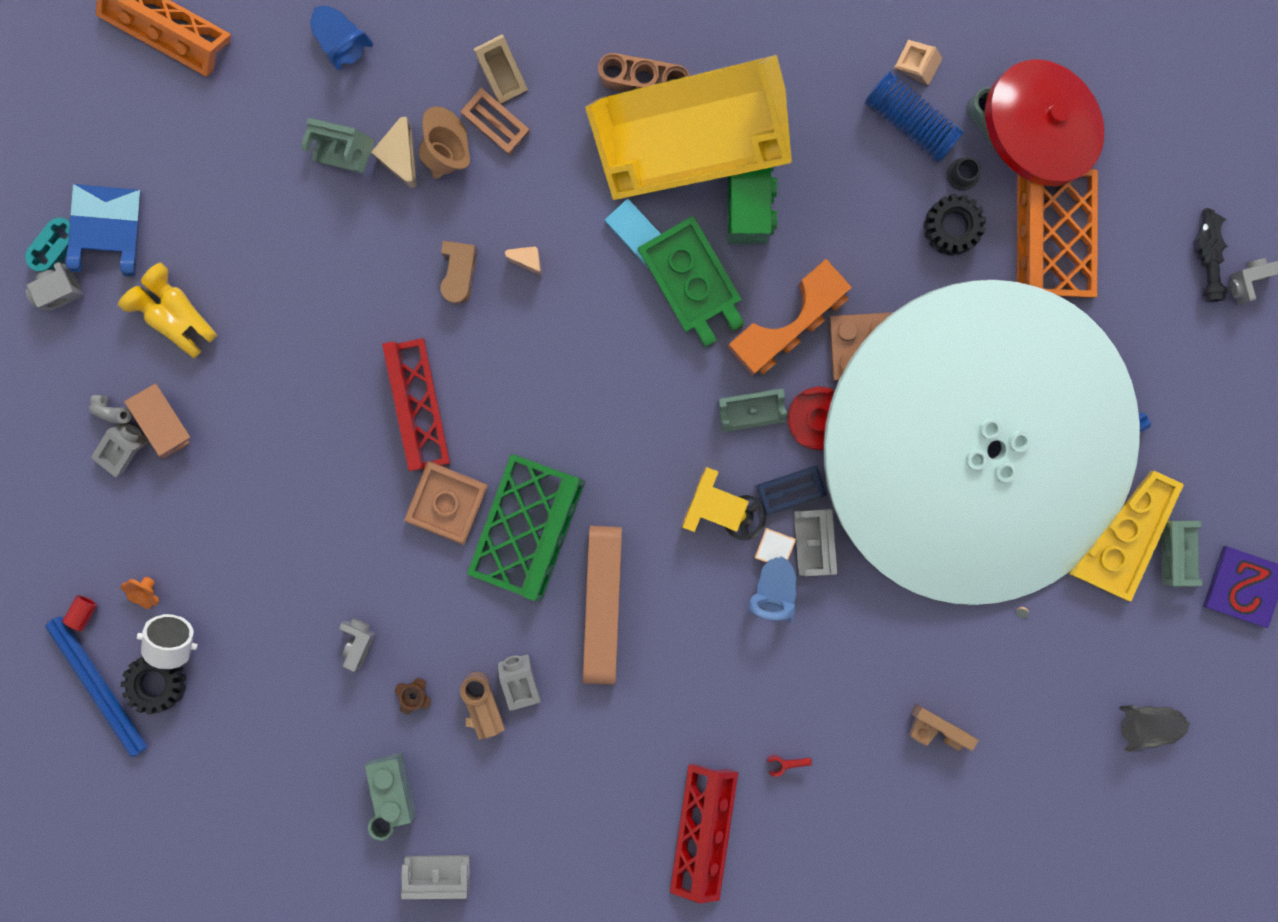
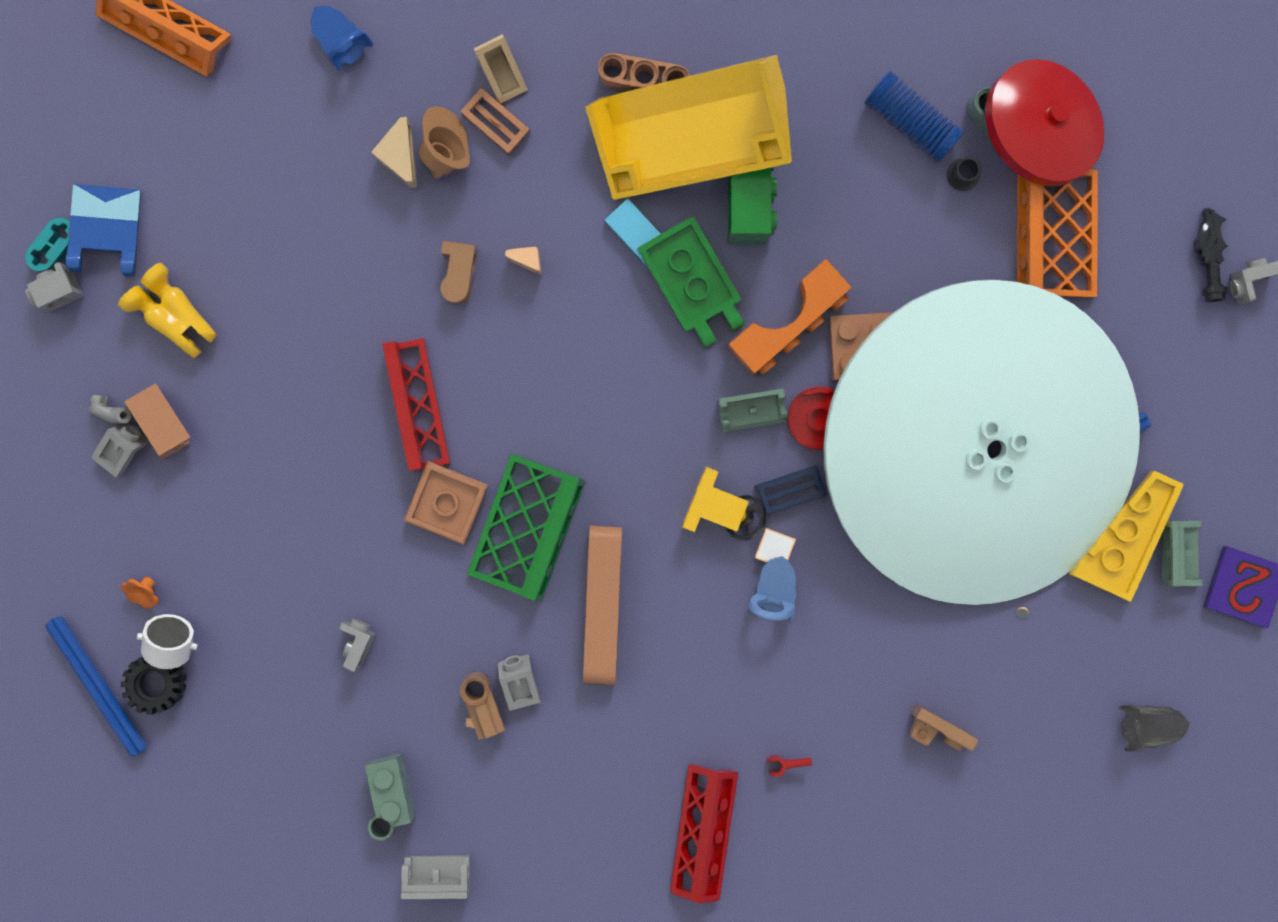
(79, 613): red hinge -> none
(337, 145): sand green hinge -> none
(409, 704): reddish brown plate -> none
(815, 542): light grey hinge -> none
(919, 61): light nougat slope -> none
(968, 211): black tyre -> none

